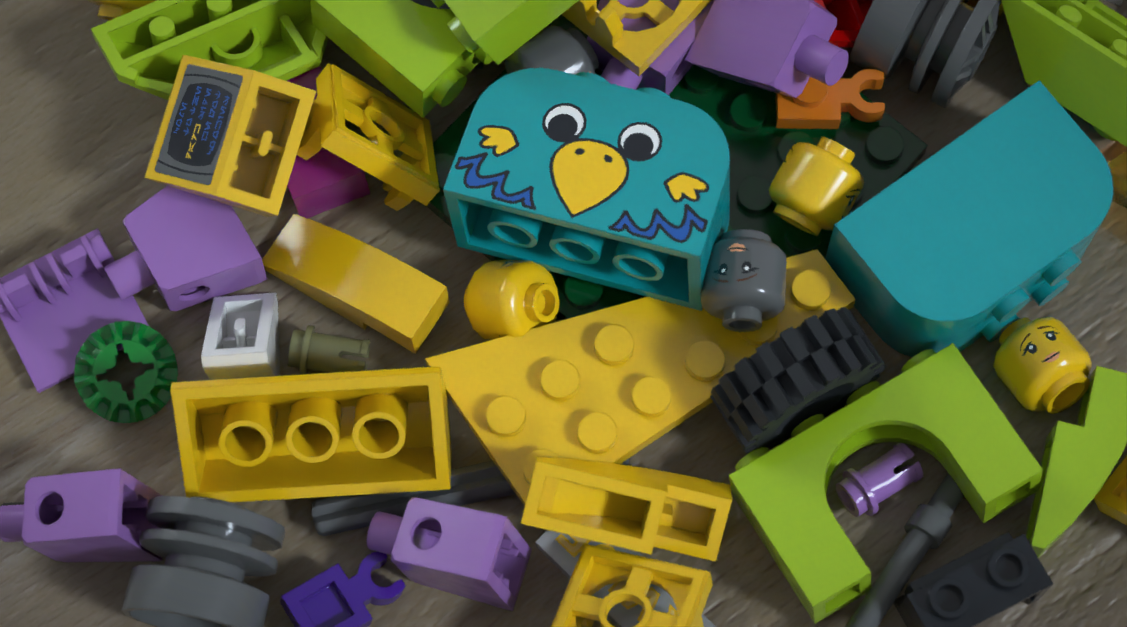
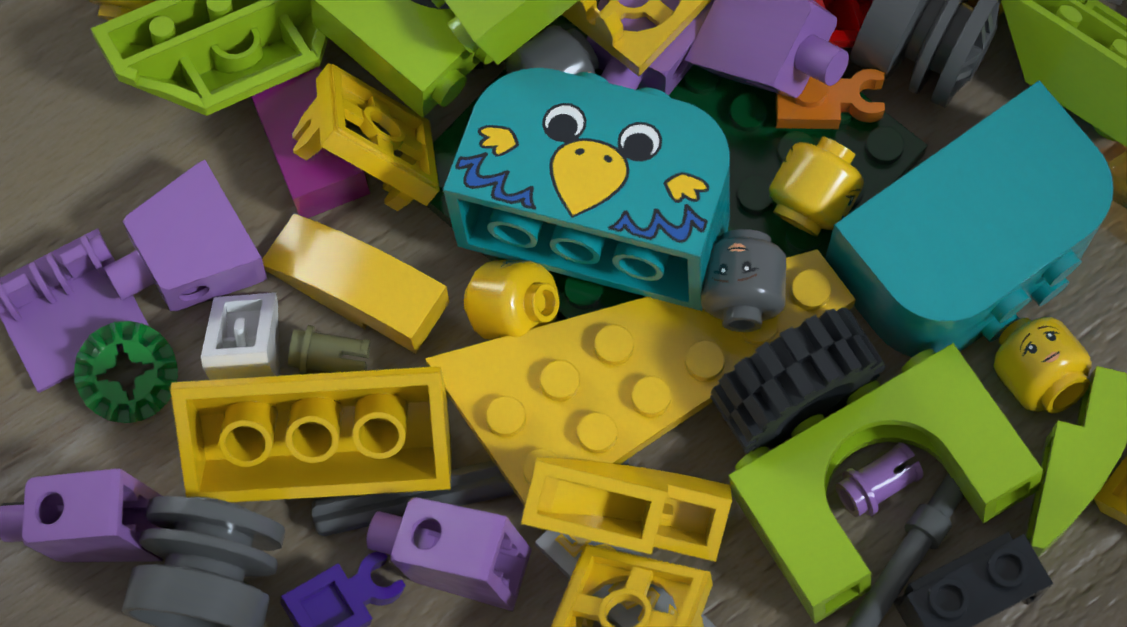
(230, 135): yellow slope -> none

